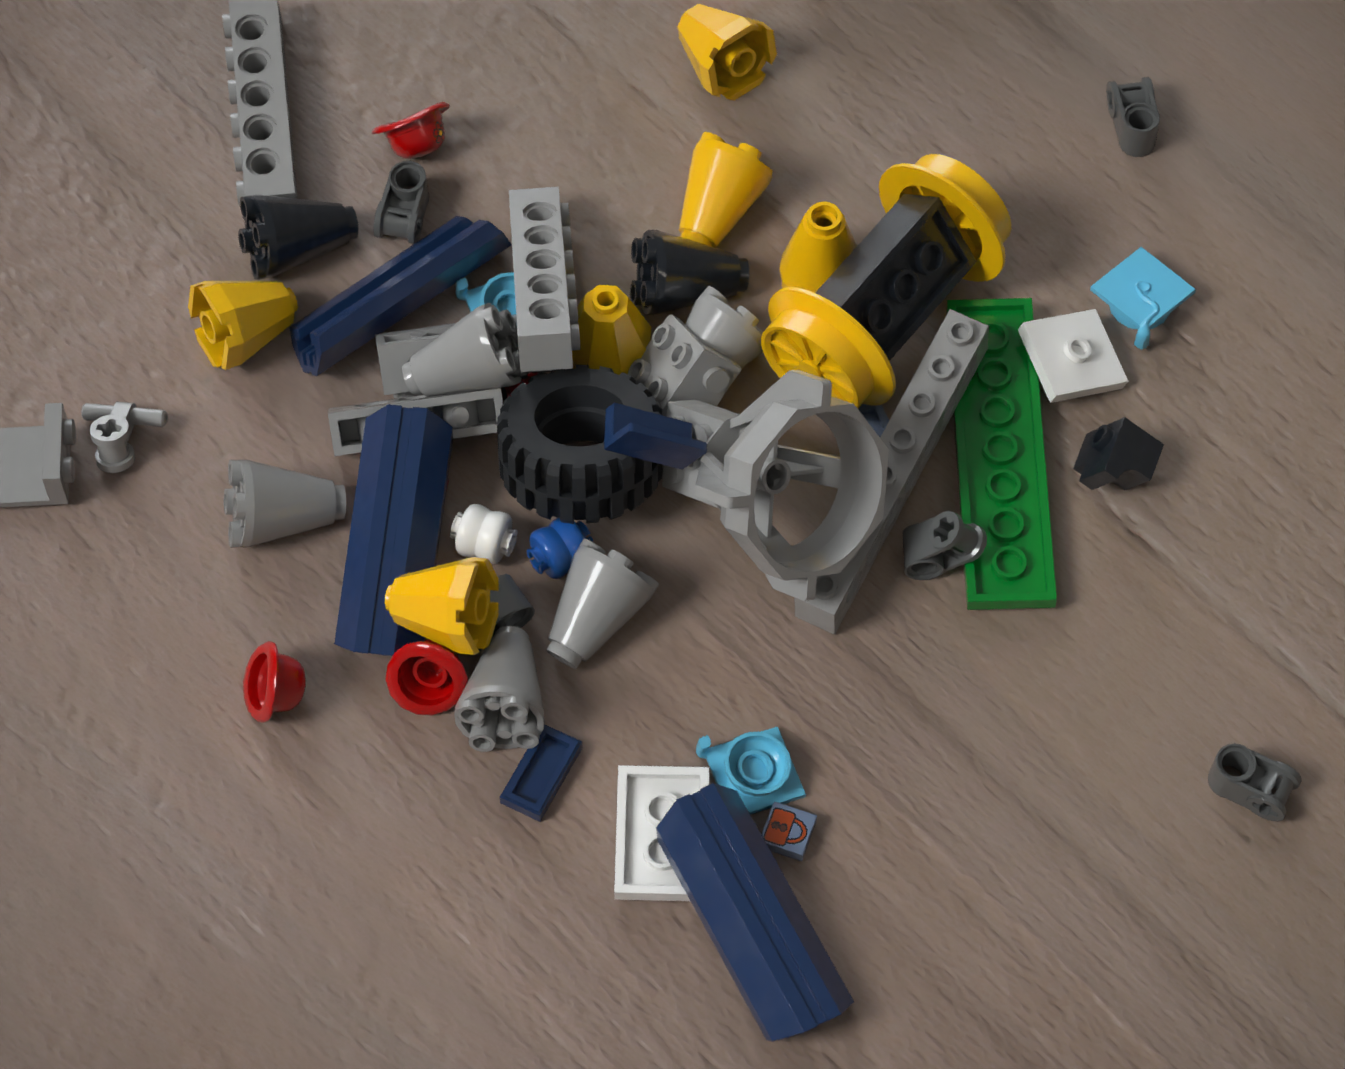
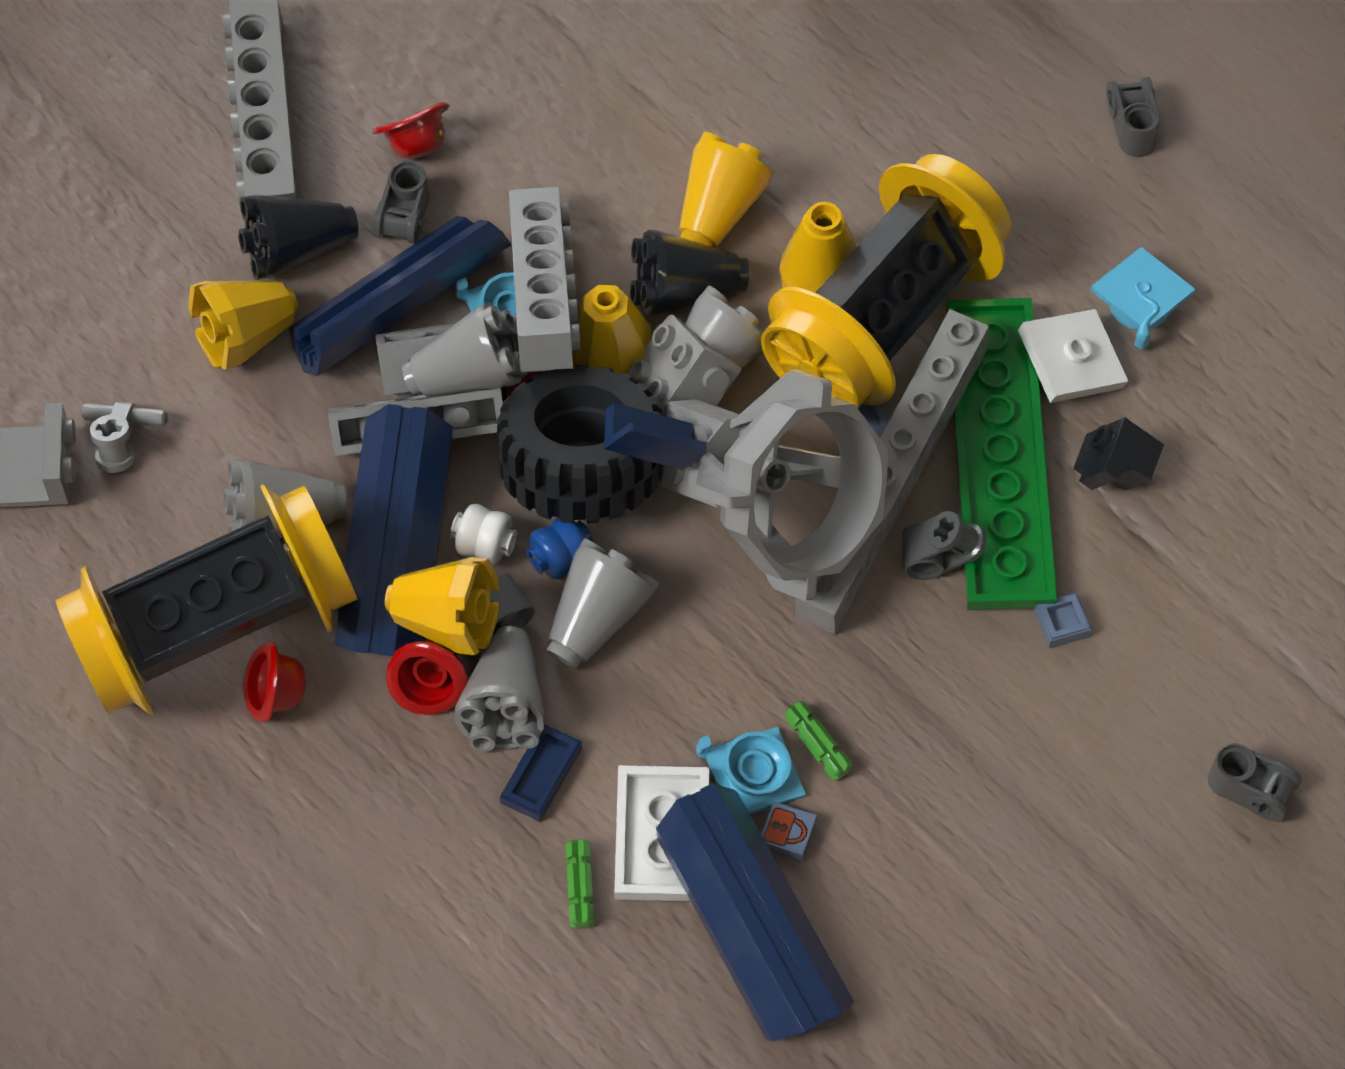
(204, 599): none -> black brick
(579, 884): none -> bright green axle
(726, 49): yellow cone -> none
(818, 740): none -> bright green axle
(1063, 621): none -> sand blue tile

